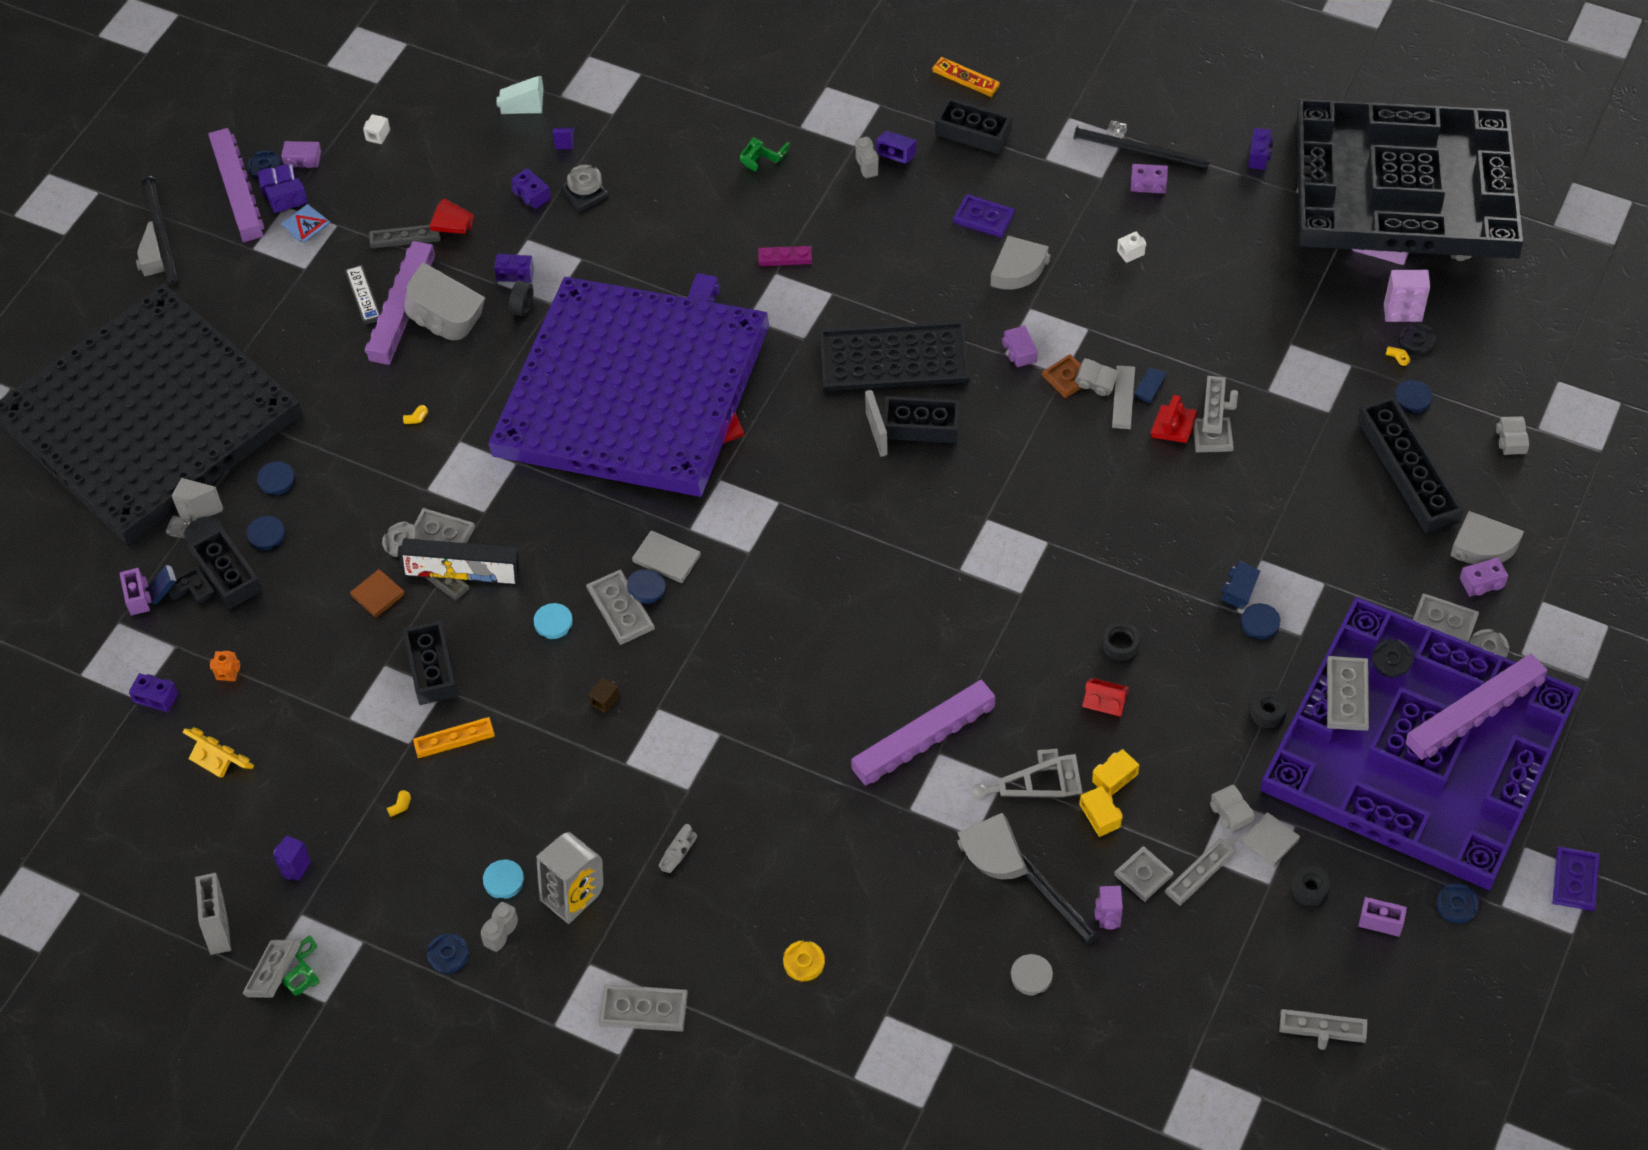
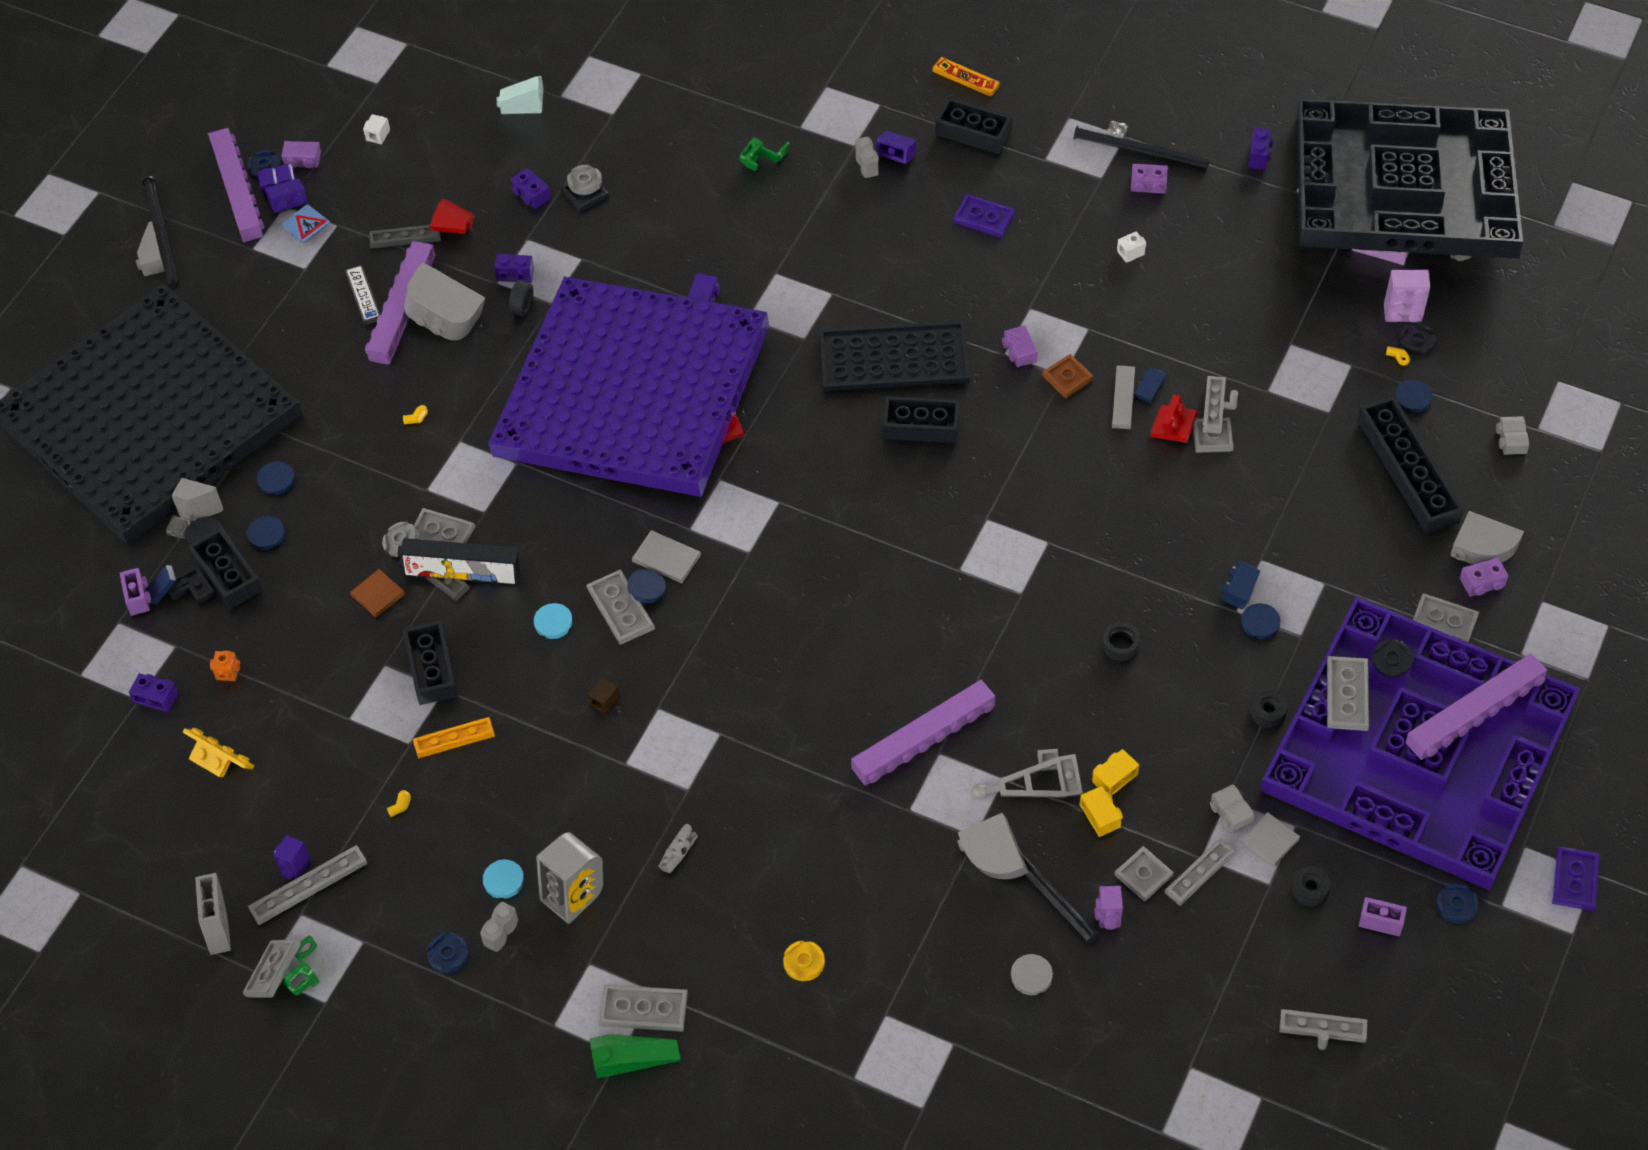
(307, 885): none -> light grey plate
(563, 138): dark purple slope -> none
(624, 1053): none -> green wedge
(785, 255): magenta plate -> none
(876, 422): light grey tile -> none
(1019, 263): light grey brick -> none
(1096, 377): light grey brick -> none
(1105, 696): red bracket -> none
(1491, 641): light grey tile -> none

